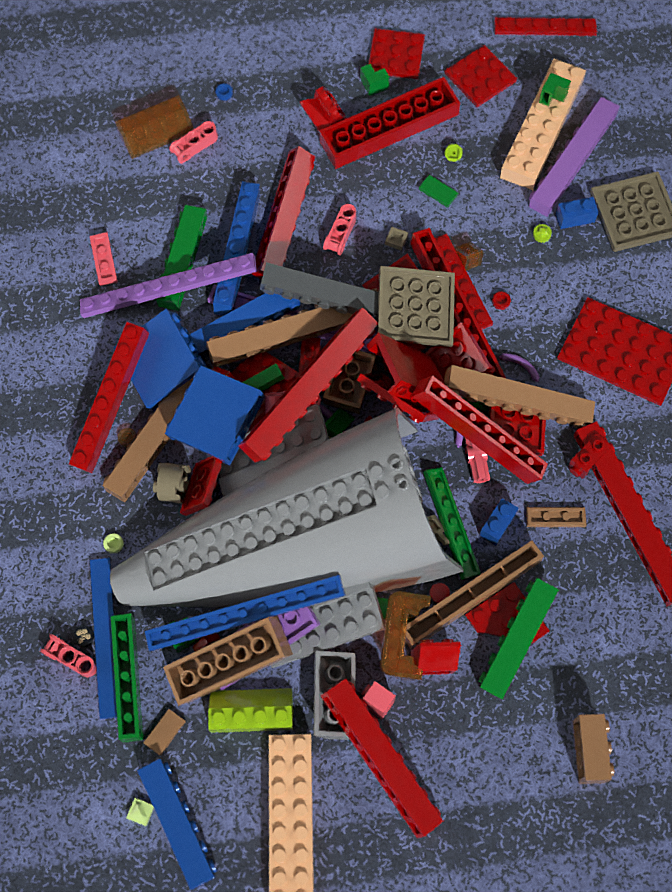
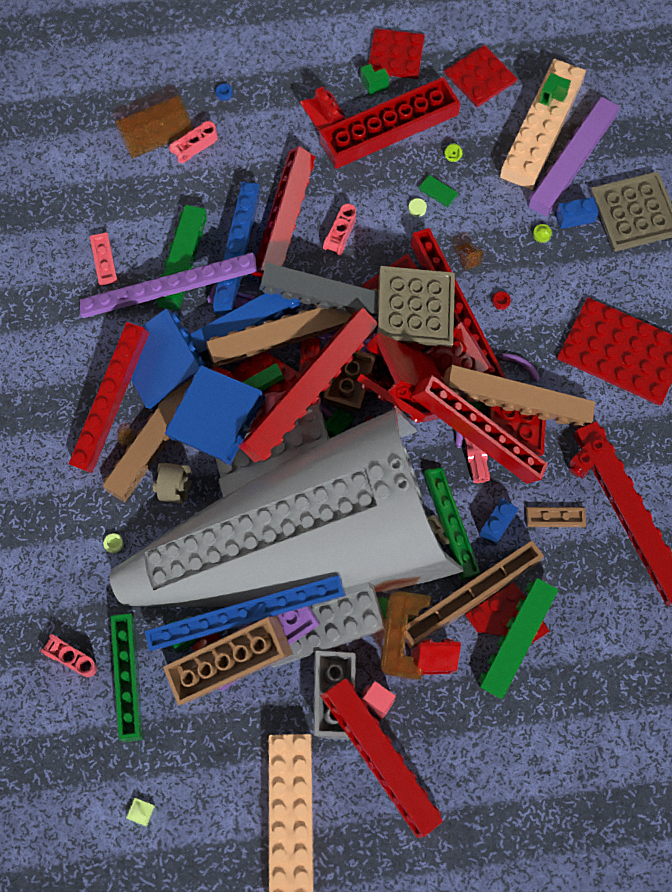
(83, 636): tile -> none
(102, 611): blue tile -> none
(164, 732): medium nougat tile -> none
(176, 824): blue brick -> none
(201, 485): red plate -> none
(250, 710): lime slope -> none
(396, 238): dark tan plate -> none
(417, 207): none -> yellowish green tile
(439, 592): red tile -> none
(464, 281): red plate -> none
(545, 26): red plate -> none
(592, 749): medium nougat brick -> none

